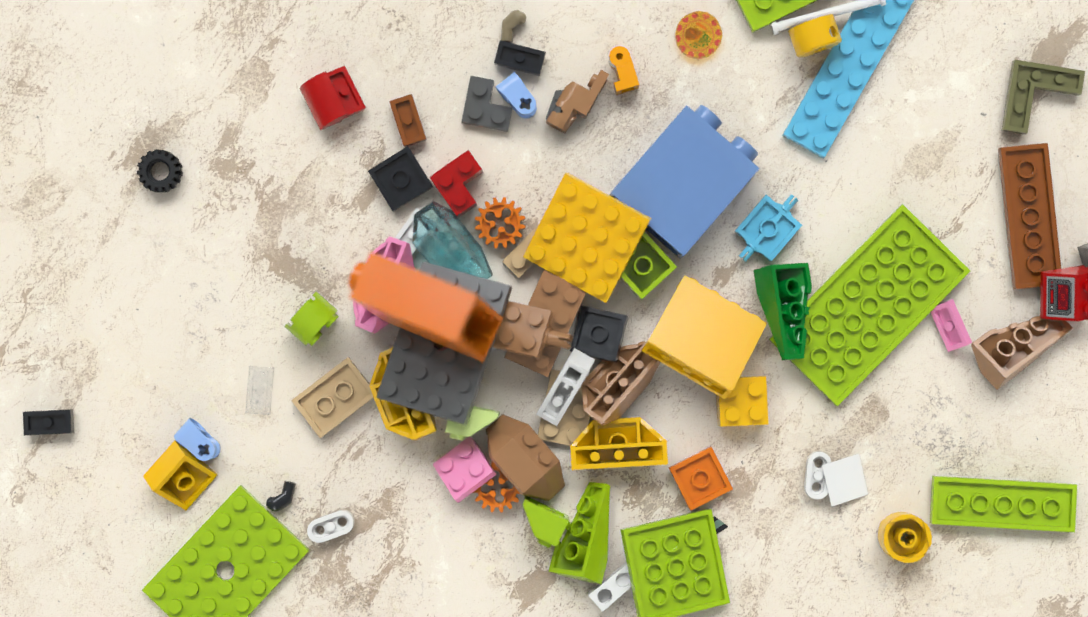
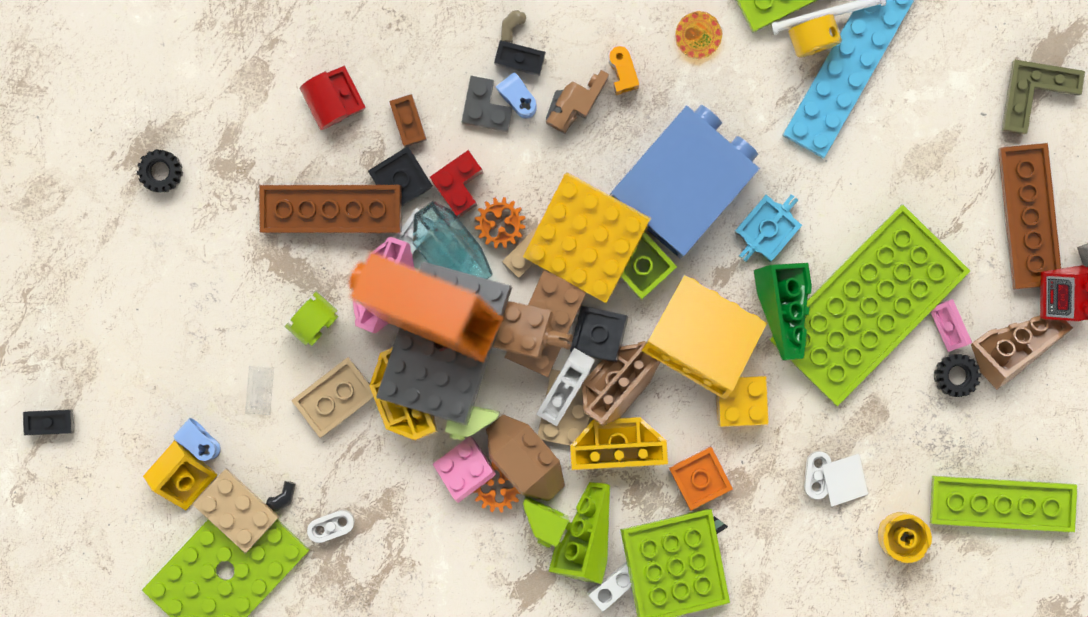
(236, 510): none -> tan plate
(330, 208): none -> dark orange plate
(970, 369): none -> black tyre

